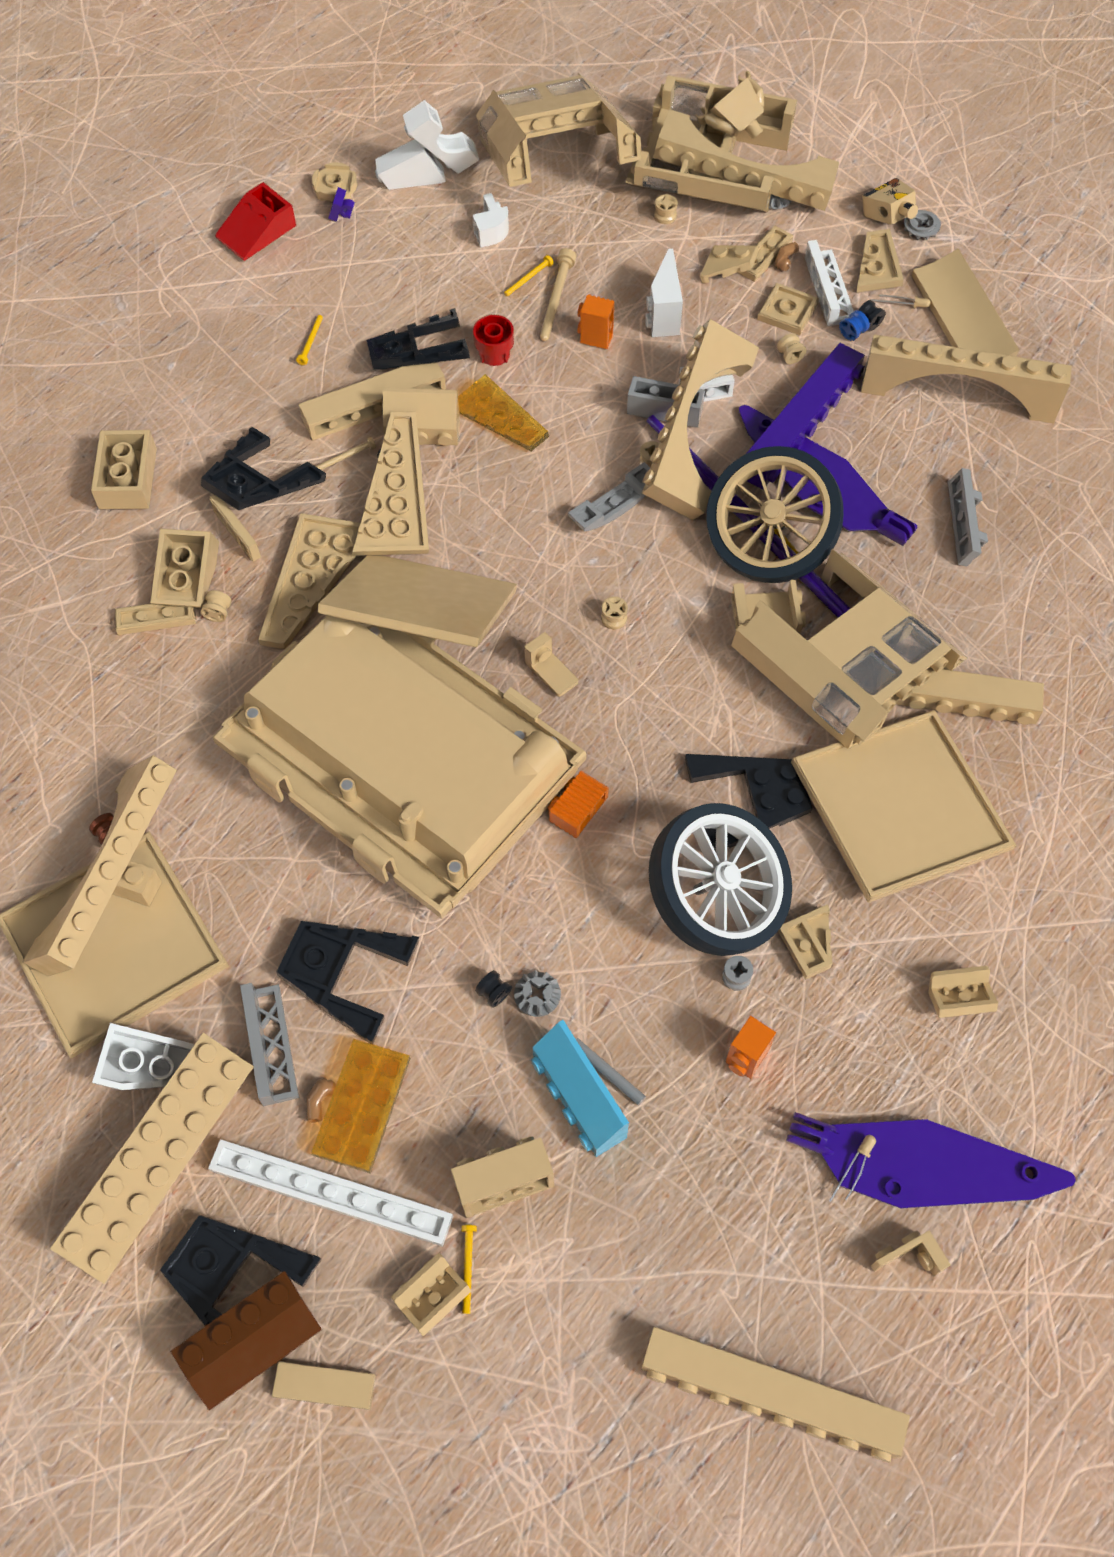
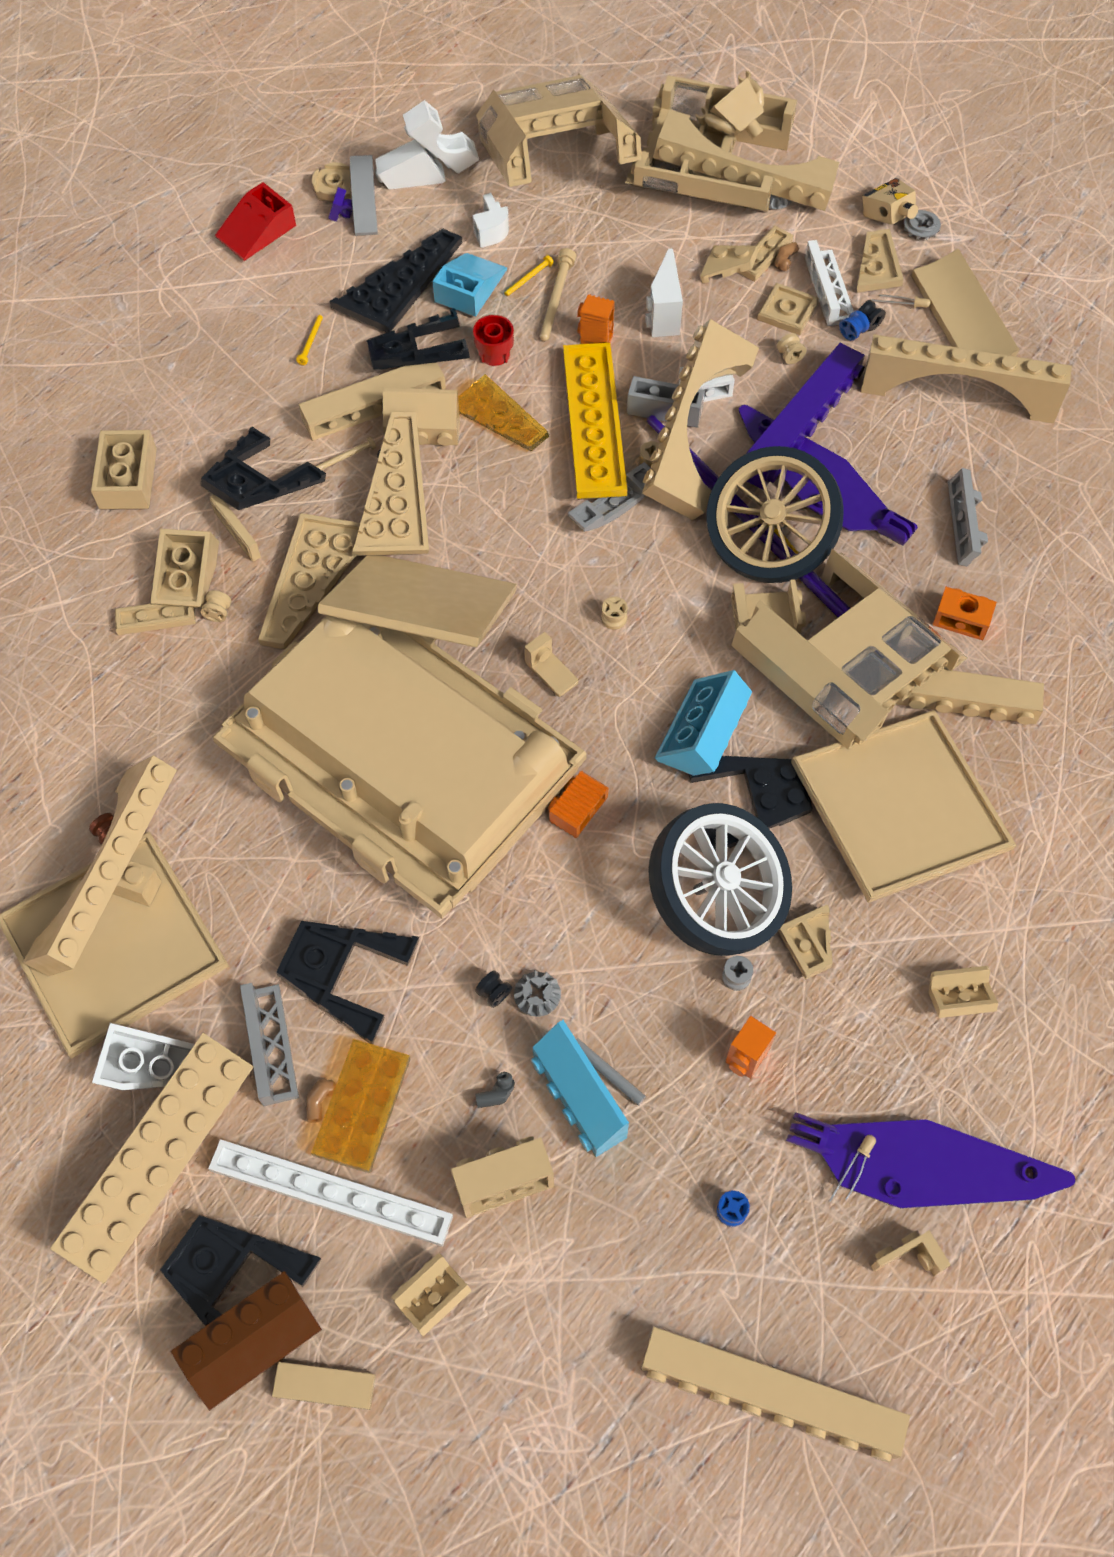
(363, 195): none -> light grey slope
(397, 285): none -> black wing
(467, 283): none -> medium azure slope
(469, 1230): yellow piece -> none
(499, 1093): none -> dark grey arm
(594, 421): none -> yellow plate
(665, 209): tan wheel -> none
(704, 723): none -> medium azure slope
(737, 1204): none -> blue wheel
(971, 623): none -> orange brick

